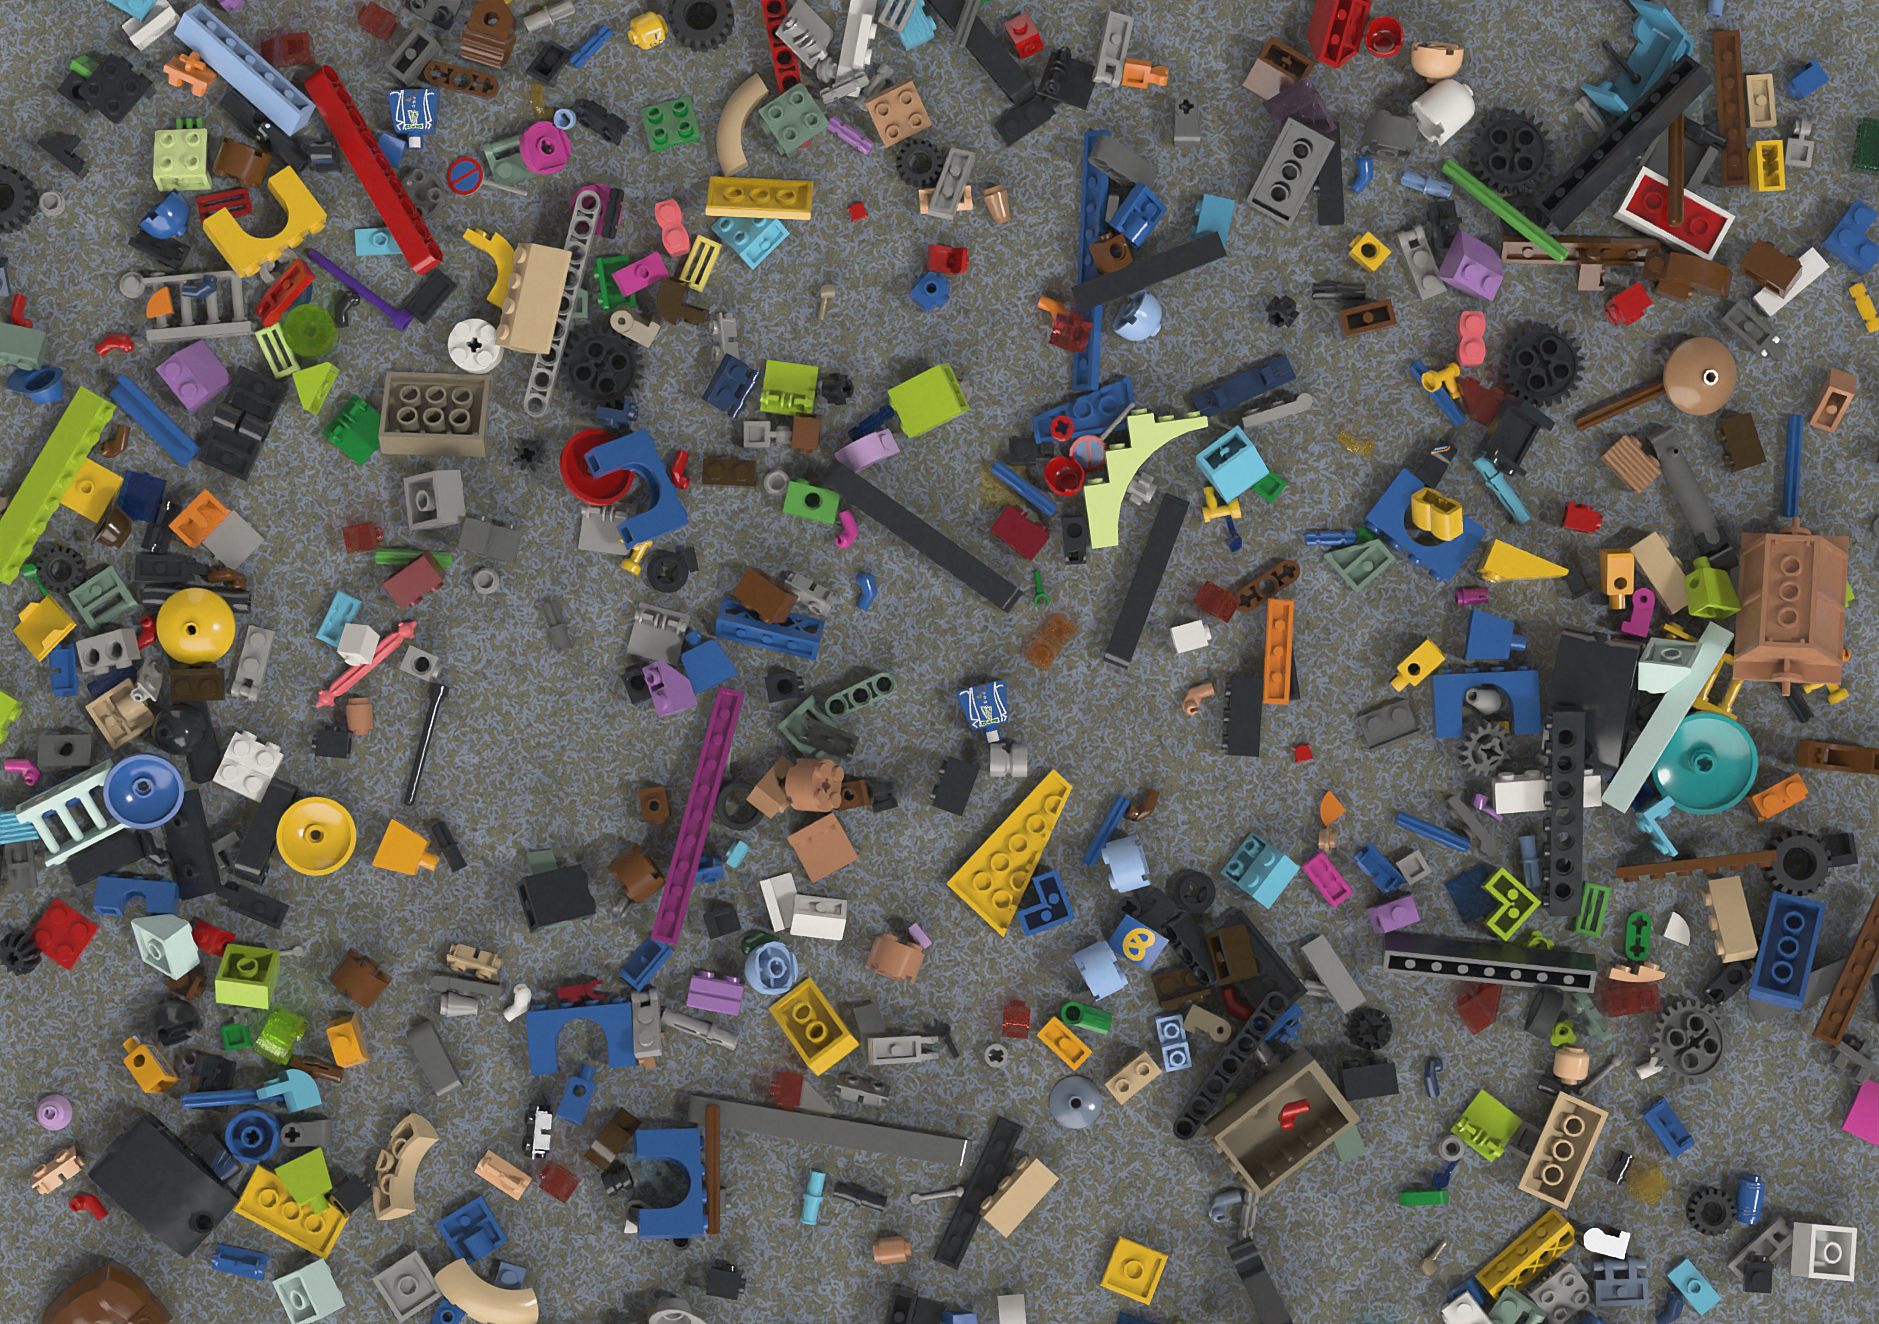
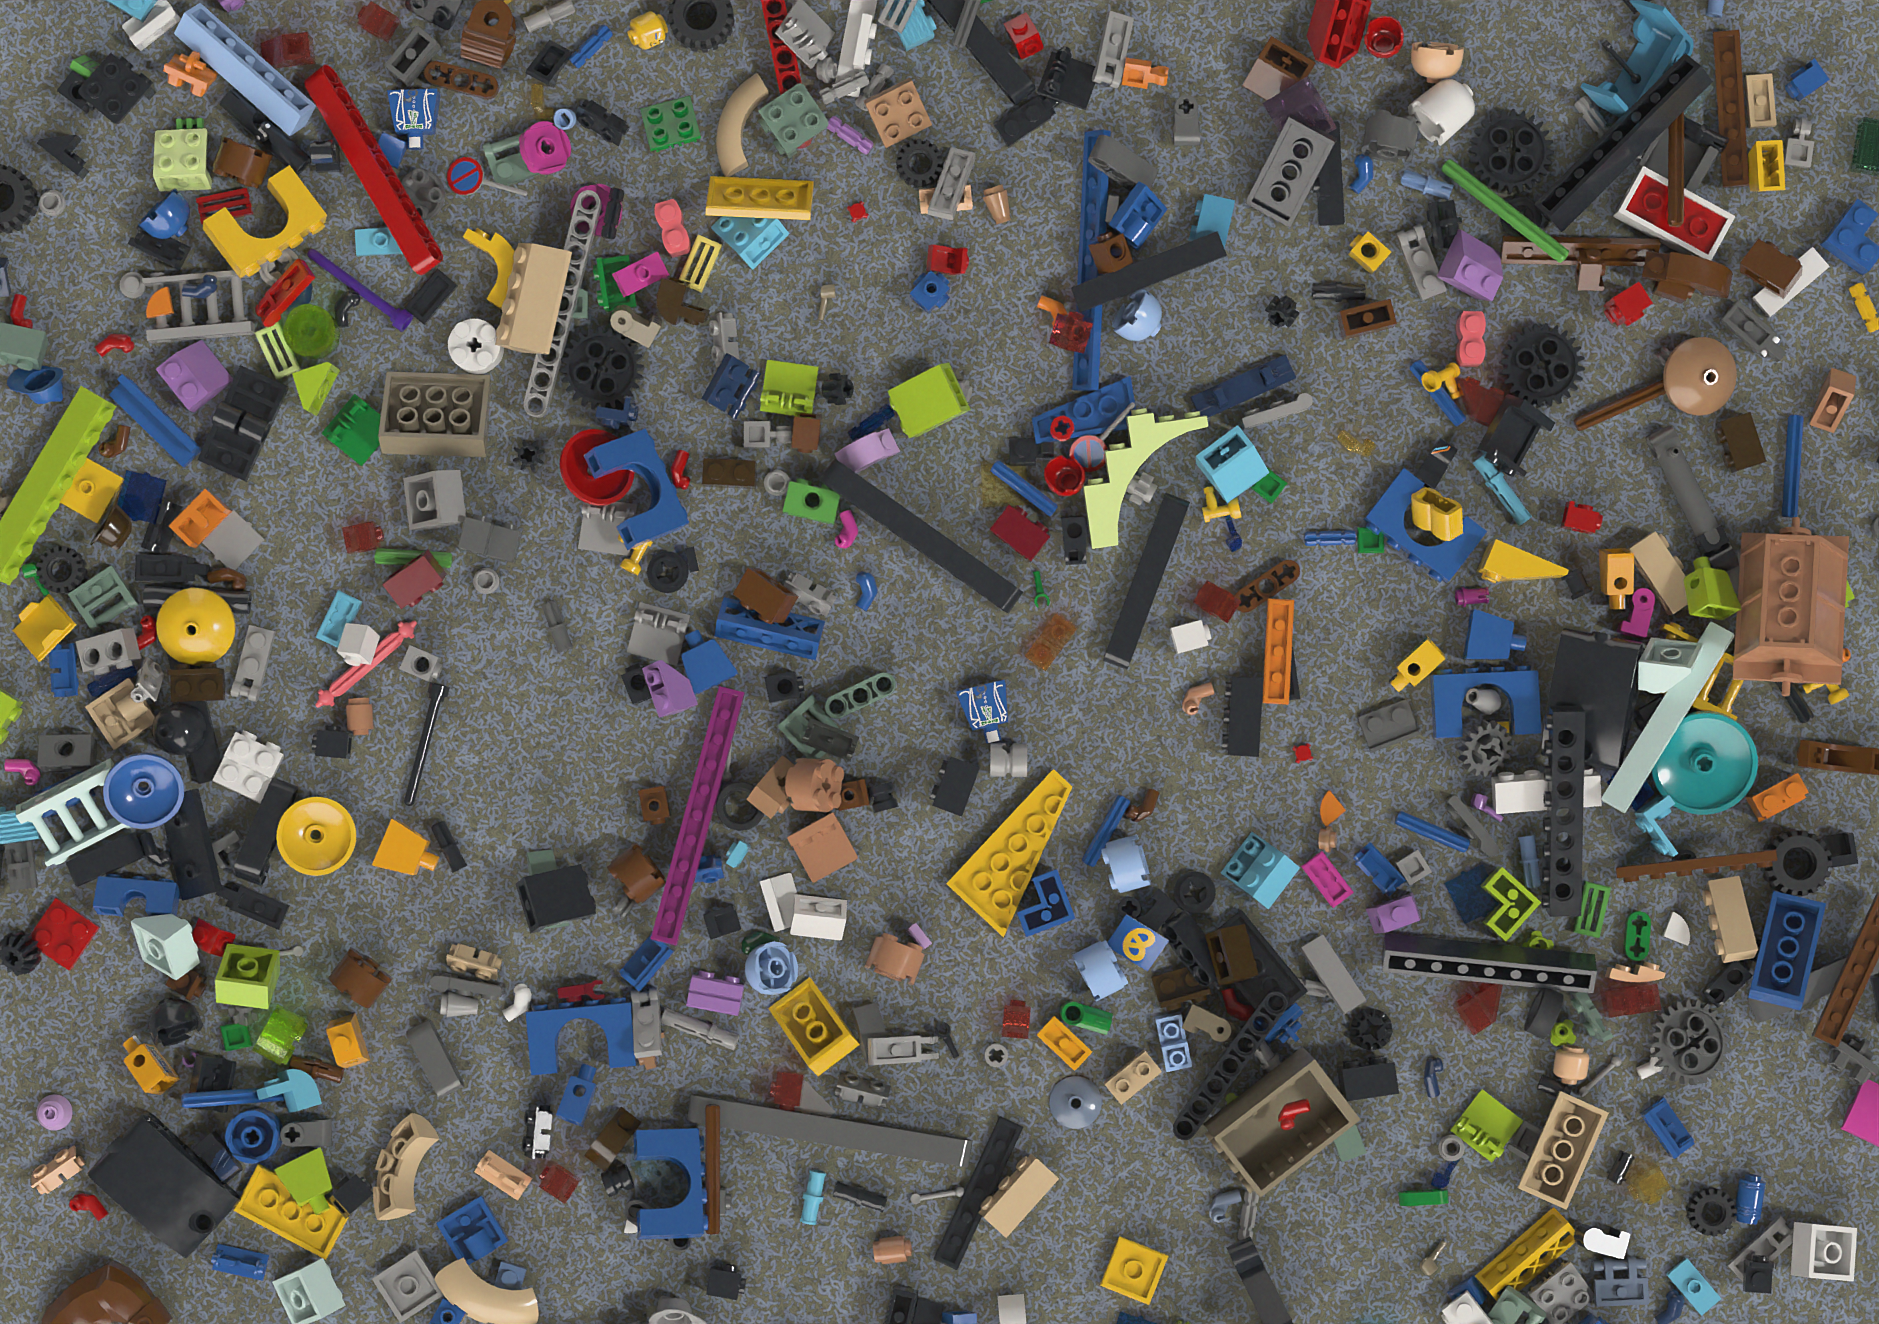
(1361, 562): sand green wing -> none
(1631, 463): medium nougat brick -> none

